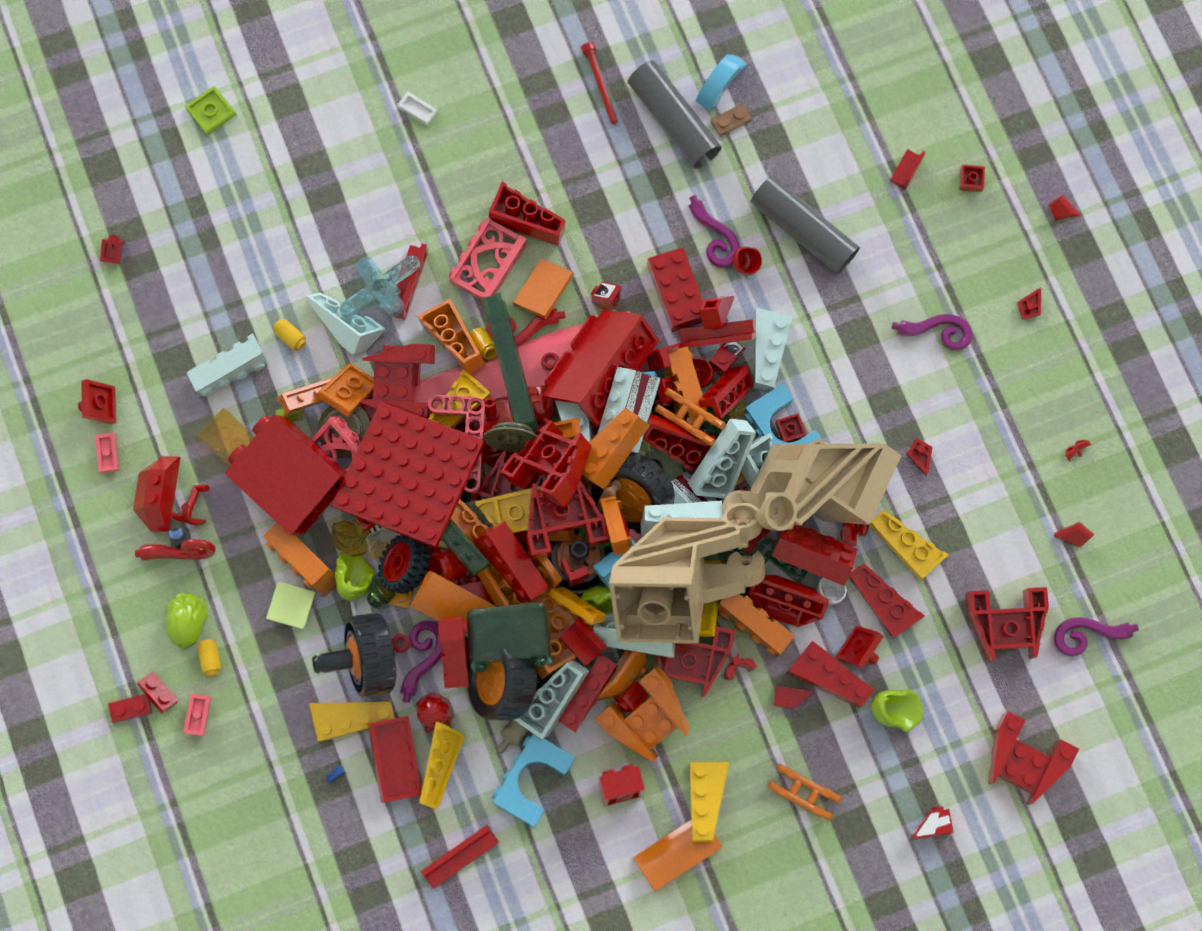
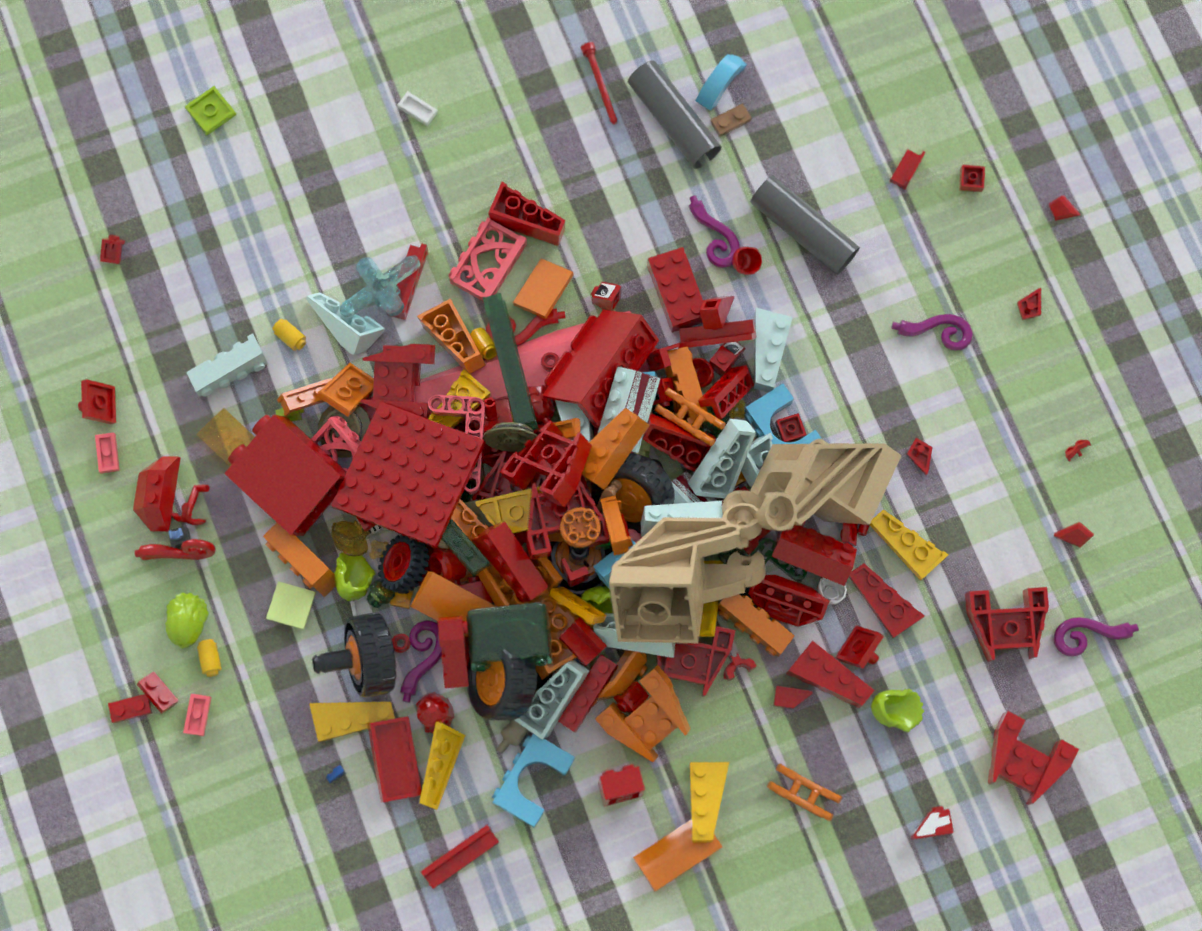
(580, 527): none -> orange tile

